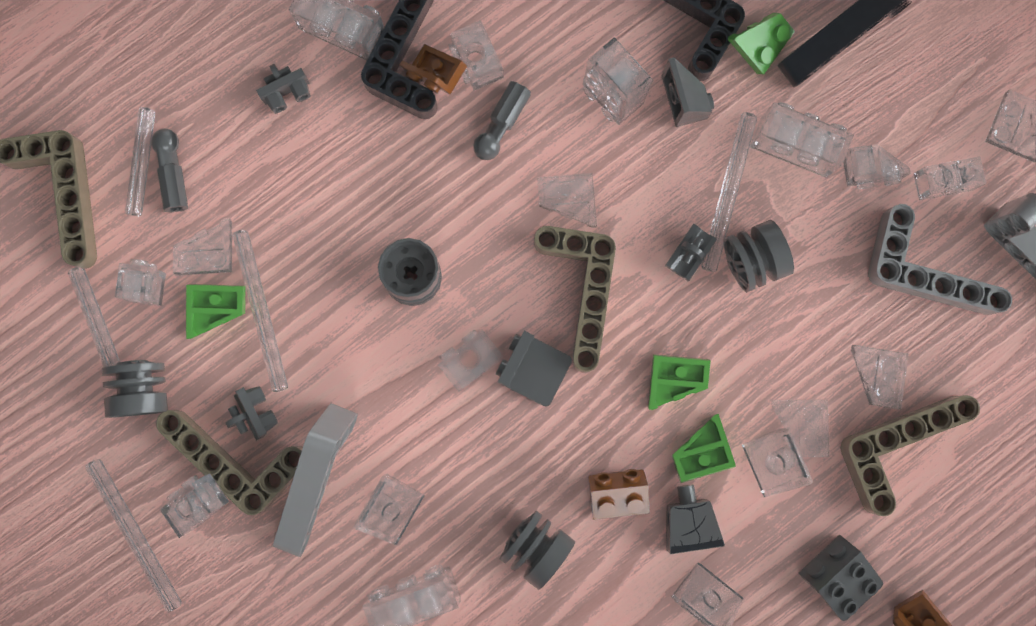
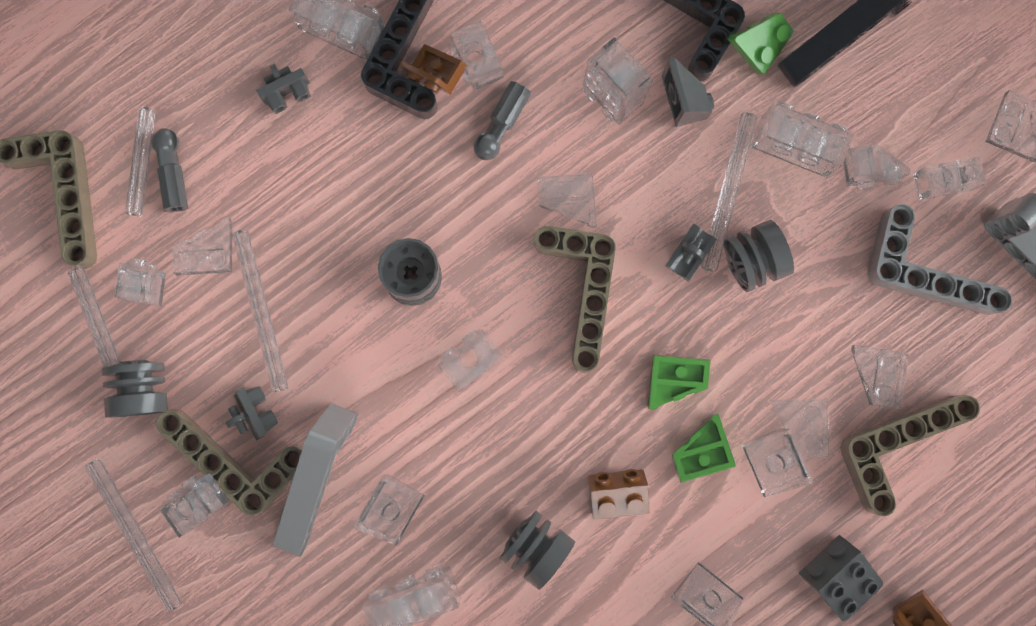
(212, 306): bright green wing -> none
(534, 369): dark grey bracket -> none
(691, 523): dark grey torso -> none

